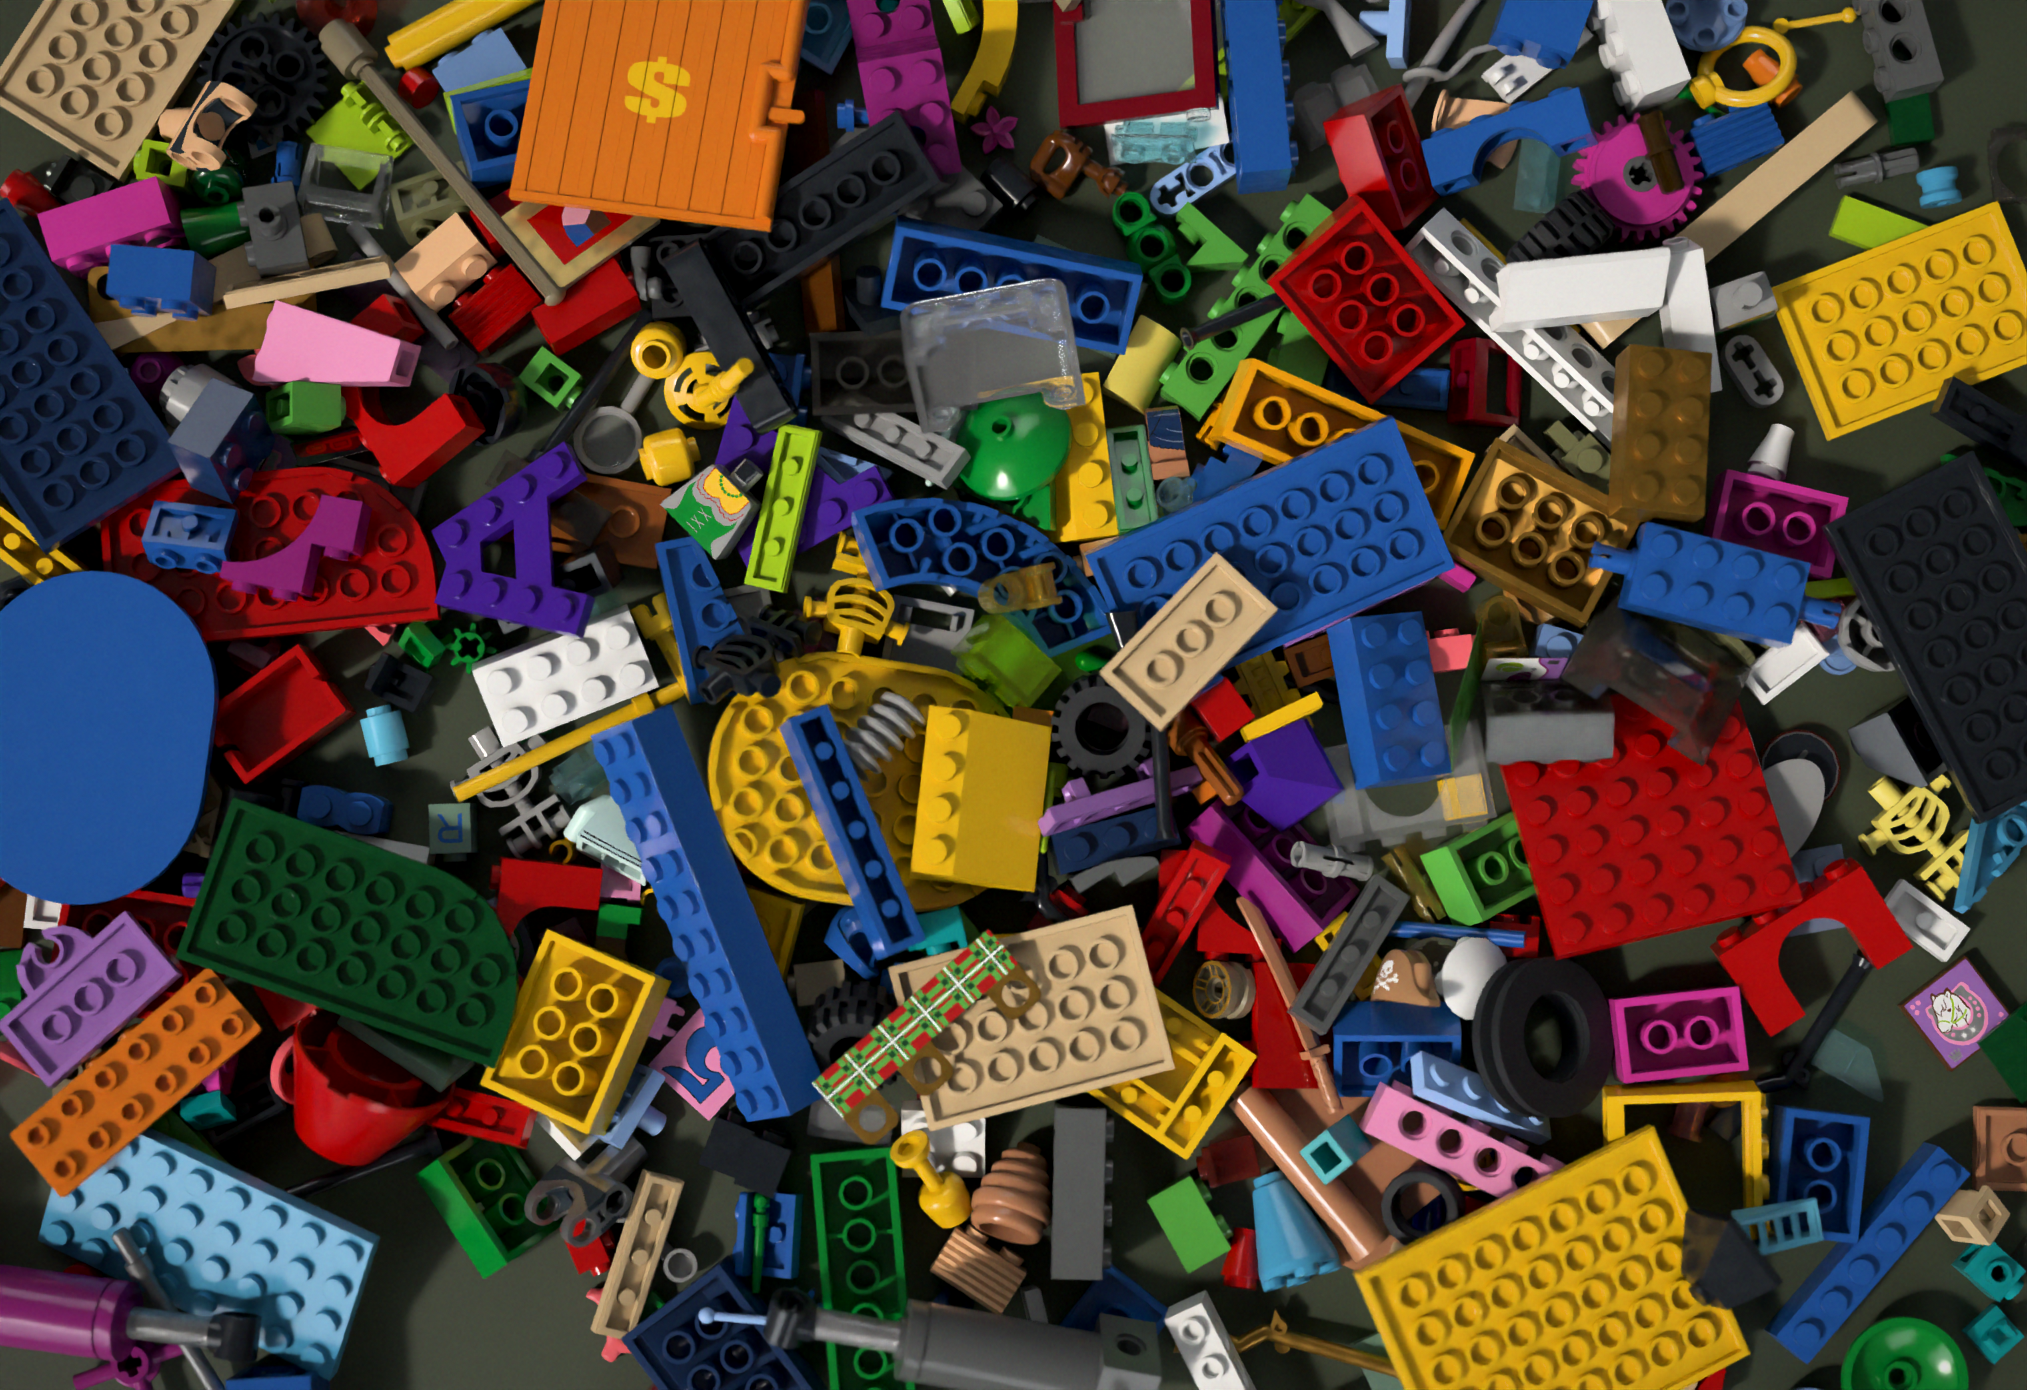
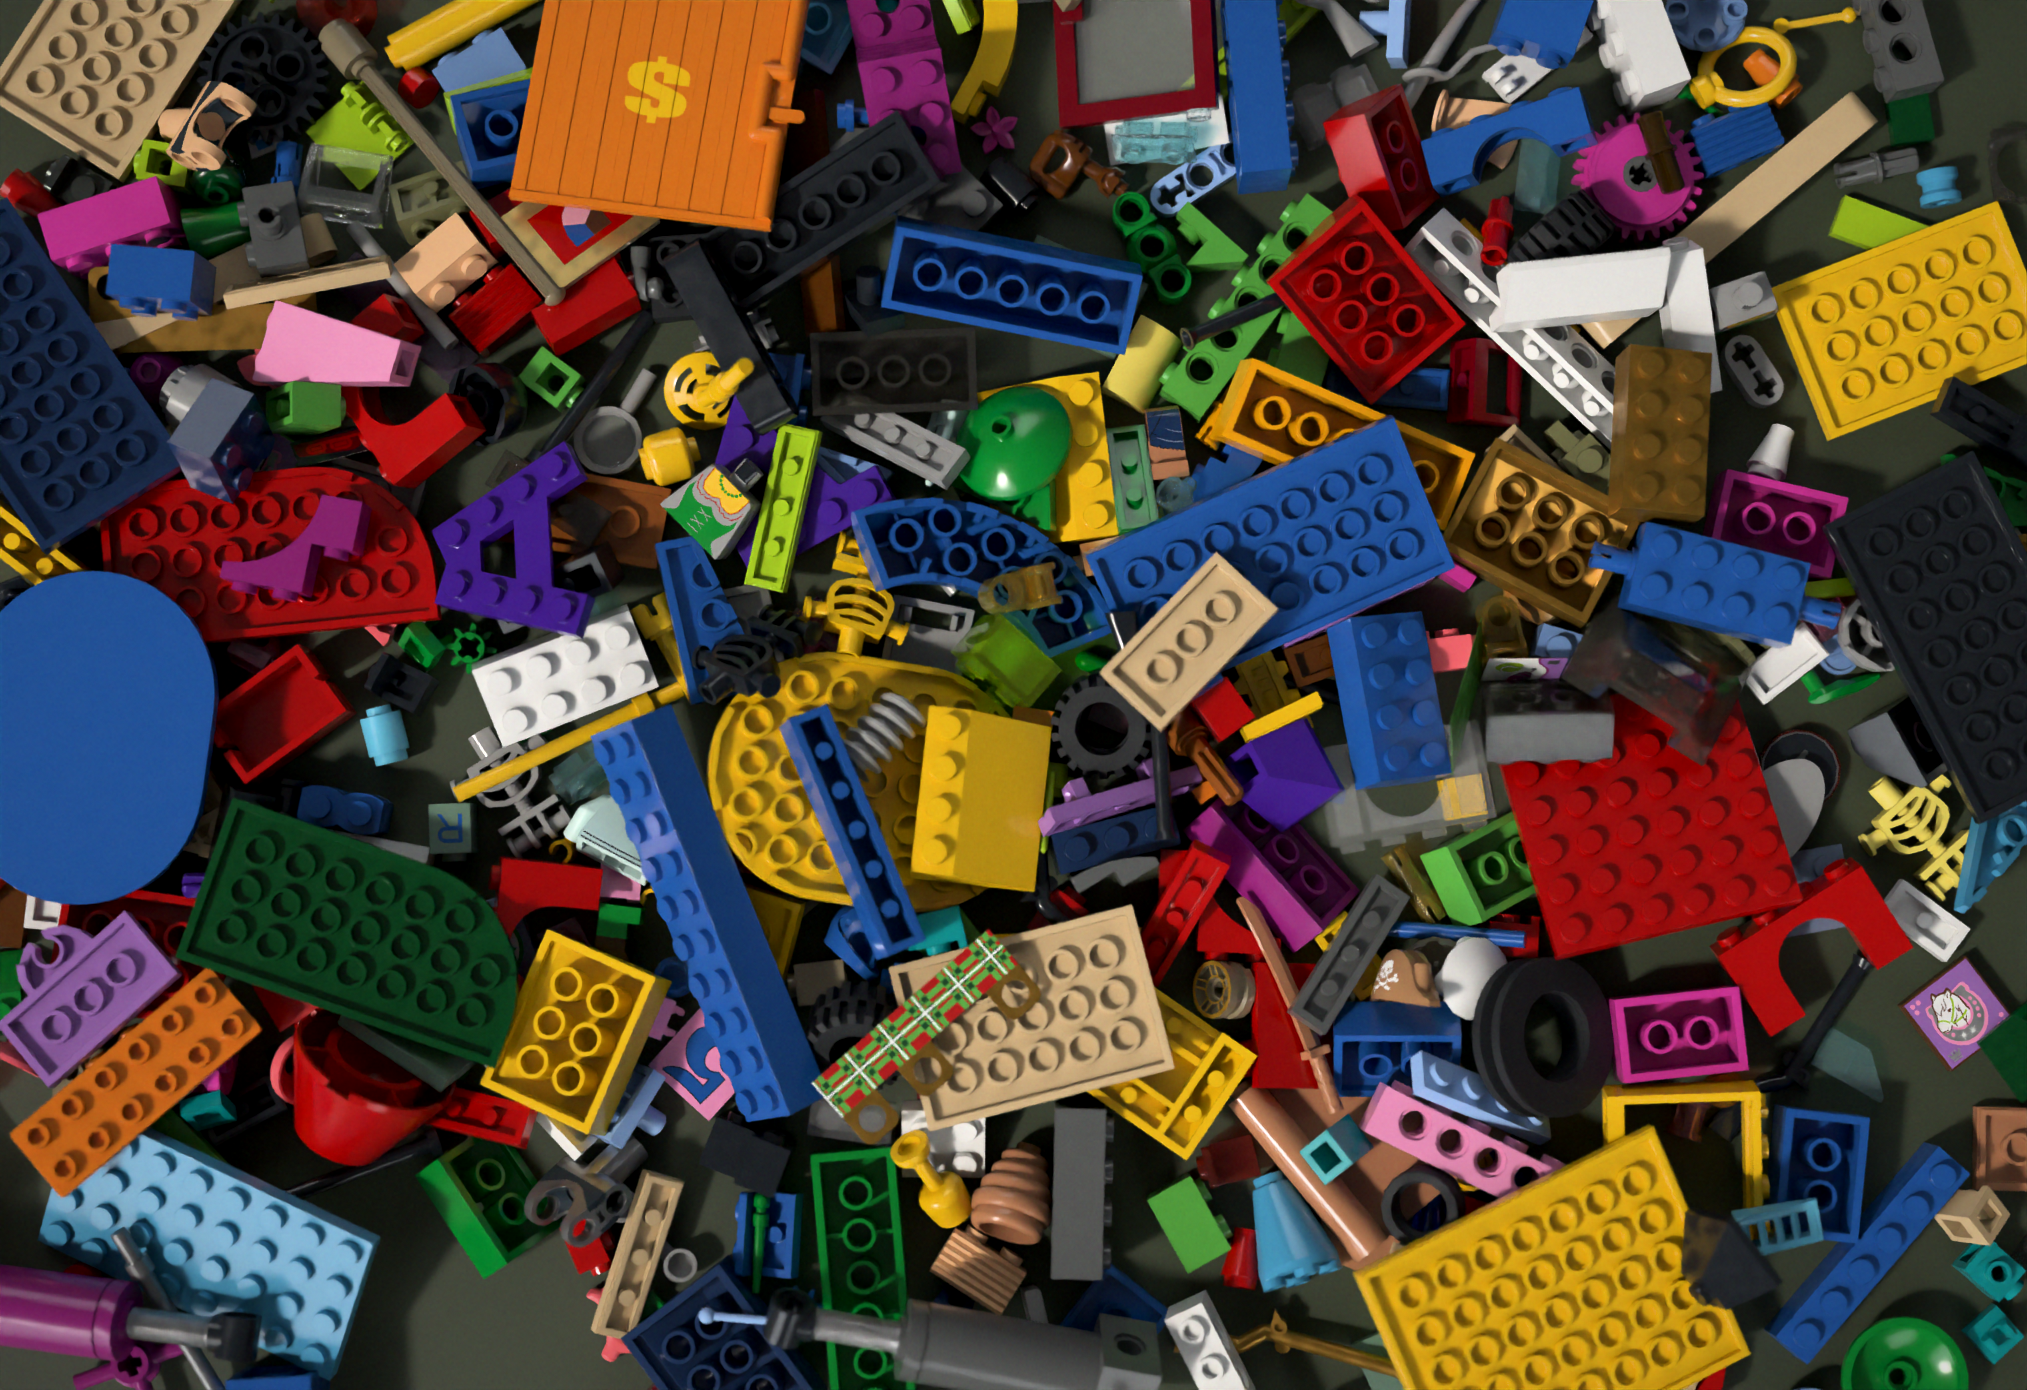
(189, 536): blue bracket -> none
(658, 350): yellow head -> none
(990, 349): clear windscreen -> none
(1331, 861): light grey pin -> none
(1497, 231): none -> red axle
(1837, 690): none -> green bar

